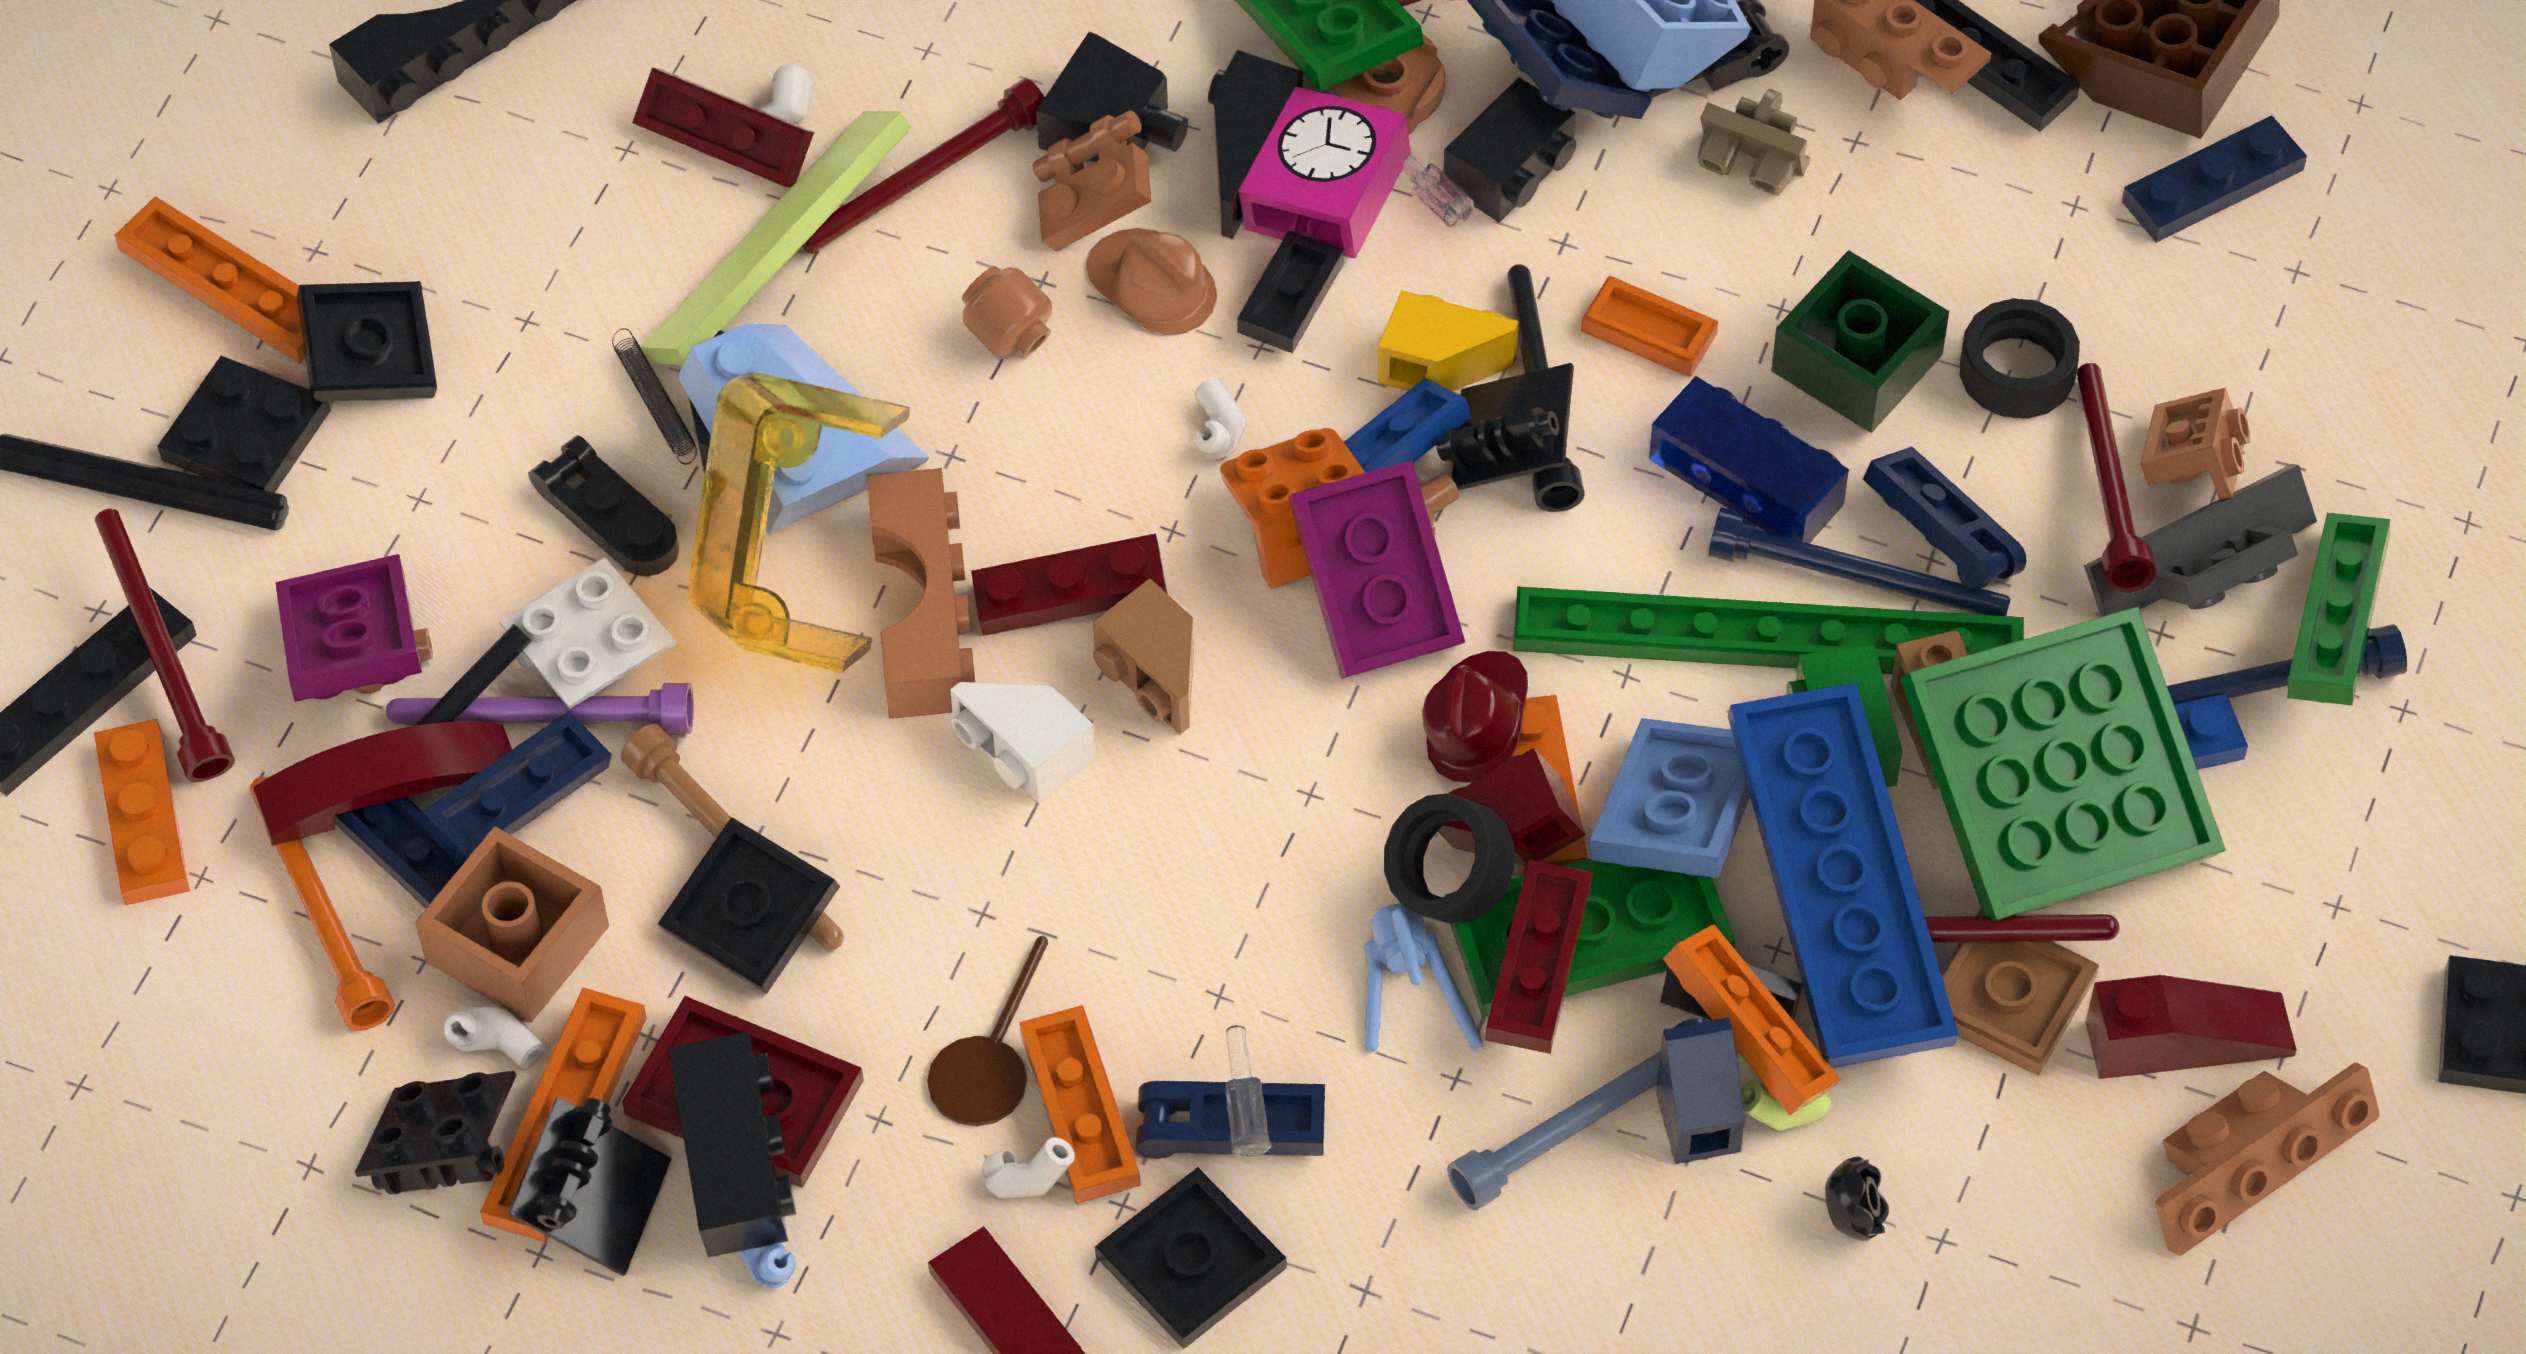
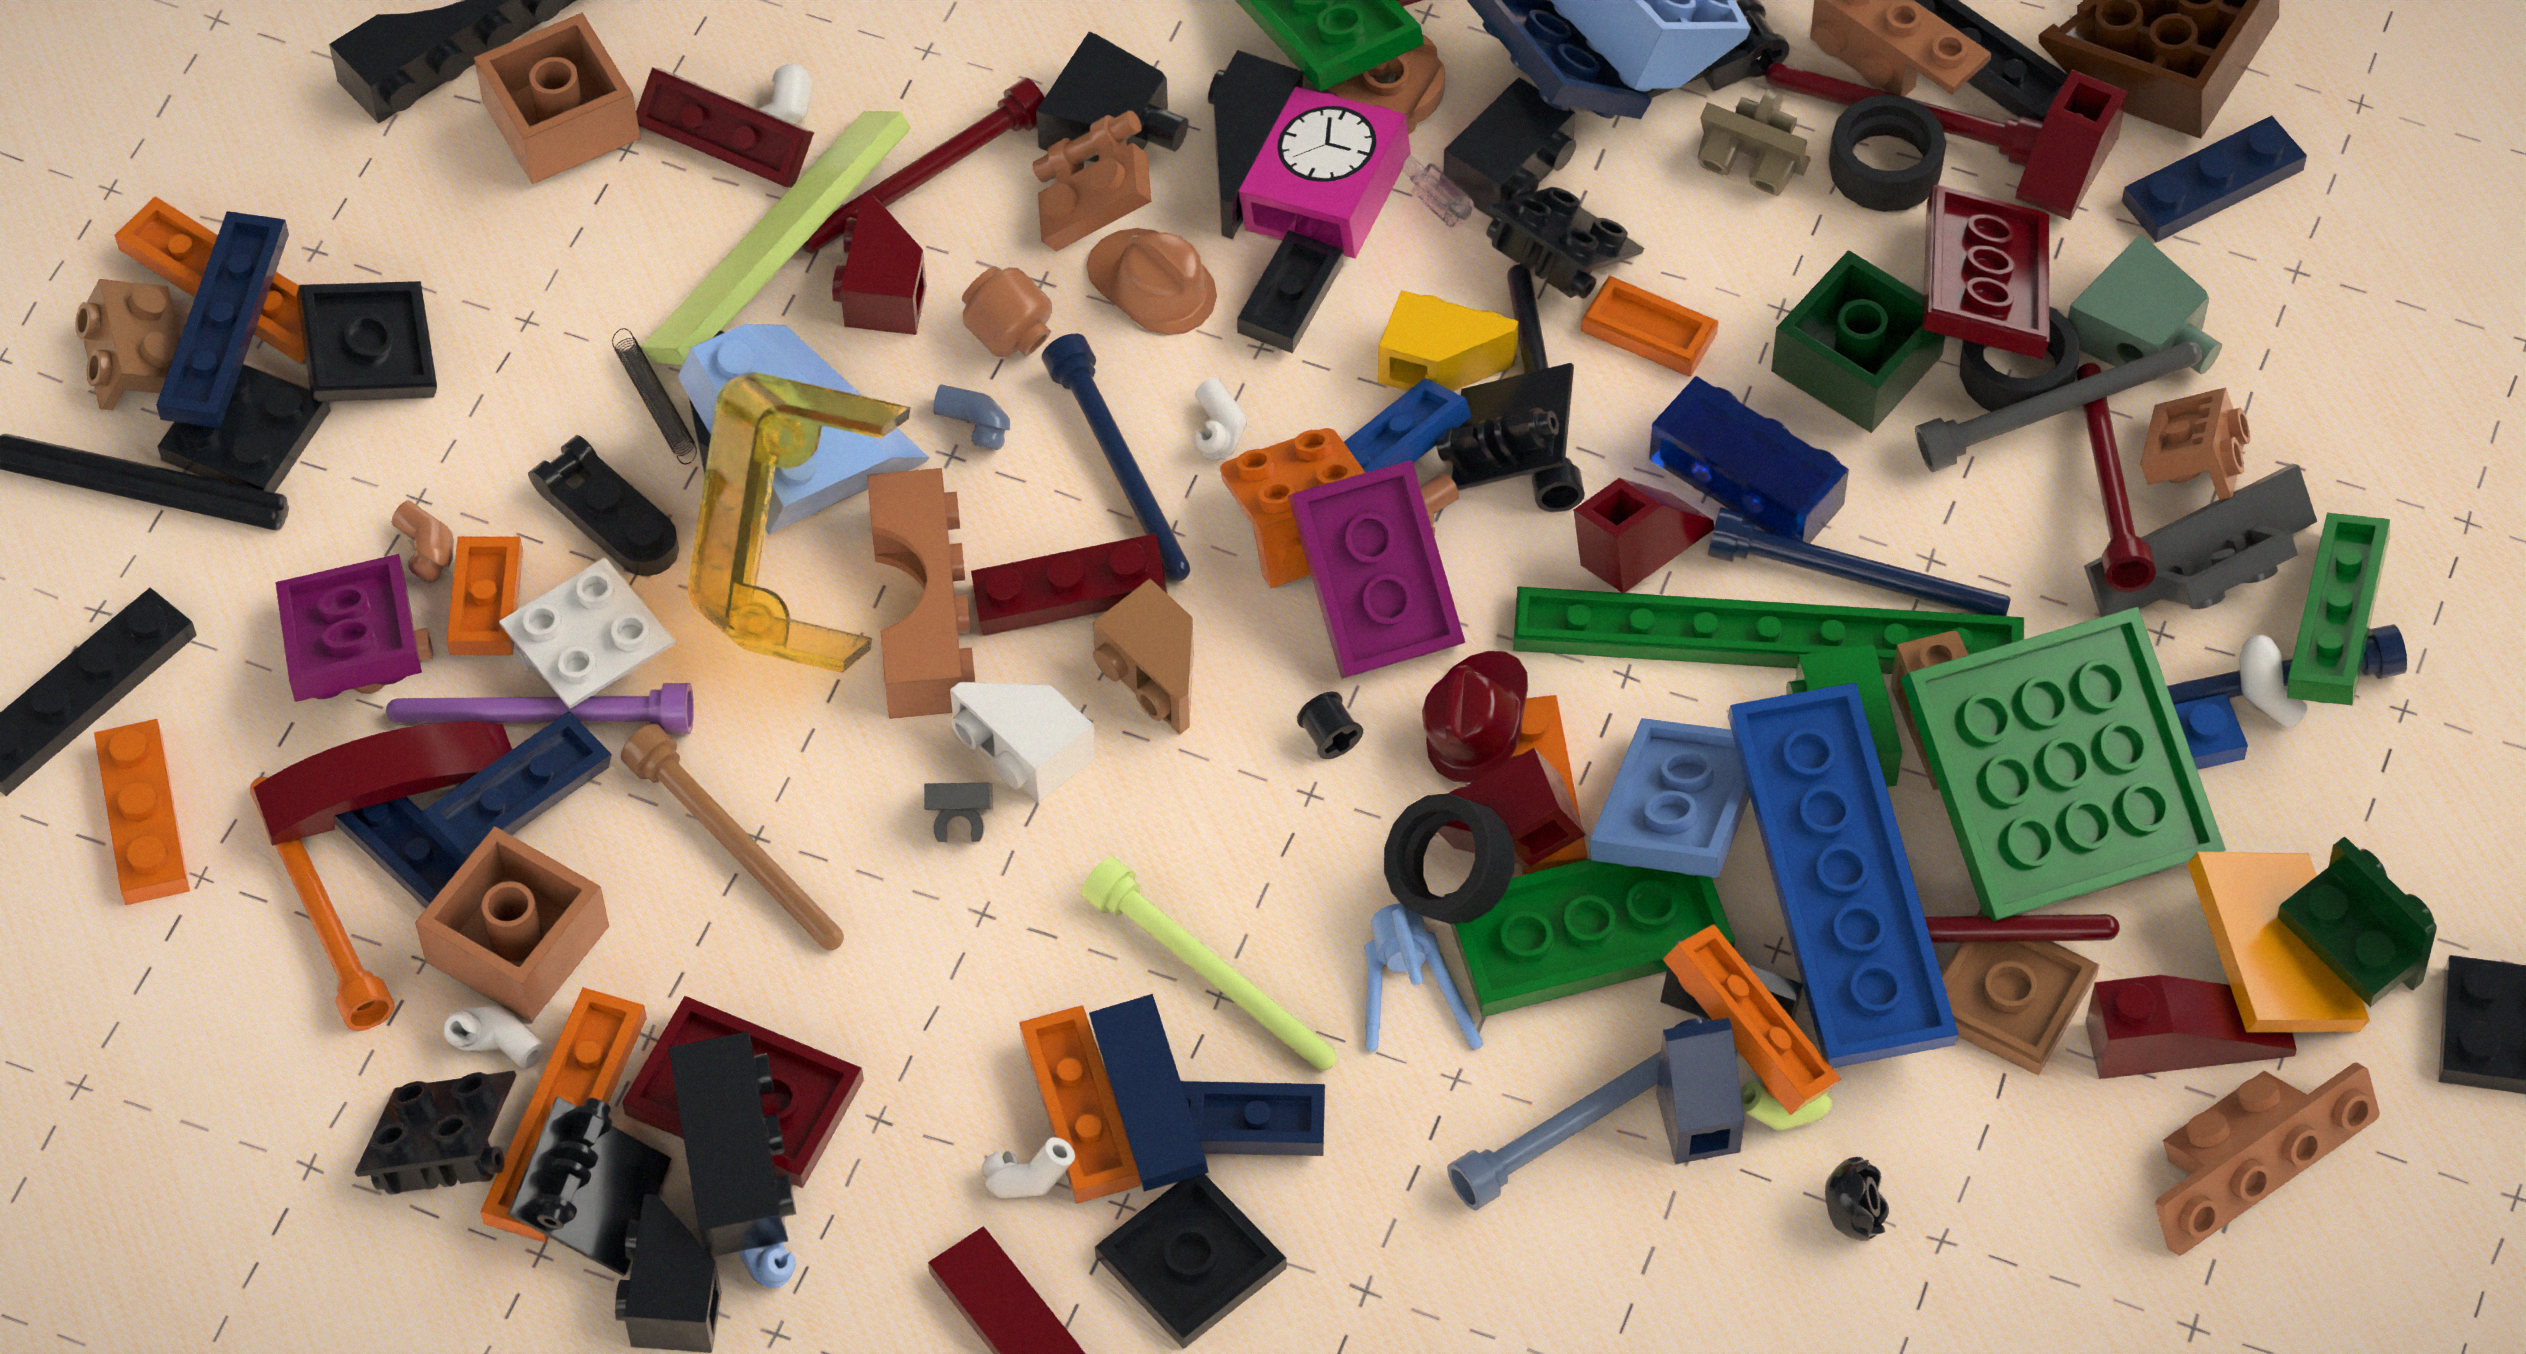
(127, 338): none -> medium nougat bracket
(203, 751): dark red piece -> none
(222, 320): none -> dark blue plate
(431, 540): none -> nougat arm
(477, 678): black bar -> none
(483, 594): none -> orange plate
(557, 98): none -> nougat brick
(672, 1284): none -> black slope
(749, 905): black tile -> none
(883, 272): none -> dark red slope
(958, 800): none -> dark grey tile
(974, 408): none -> sand blue arm
(981, 1076): reddish brown piece -> none
(1072, 365): none -> dark blue piece
(1114, 890): none -> yellowish green piece
(1148, 1092): none -> dark blue tile
(1244, 1099): clear axle -> none
(1329, 725): none -> black axle
(1539, 956): dark red plate -> none
(1558, 238): none -> black hinge
(1634, 531): none -> dark red slope
(1894, 118): none -> black tyre
(1945, 441): none -> dark grey piece
(1946, 517): dark blue plate -> none
(1986, 272): none -> dark red tile
(2013, 138): none -> dark red piece
(2072, 144): none -> dark red slope
(2142, 308): none -> sand green torso
(2263, 681): none -> white arm
(2269, 969): none -> light orange tile
(2362, 924): none -> dark green bracket

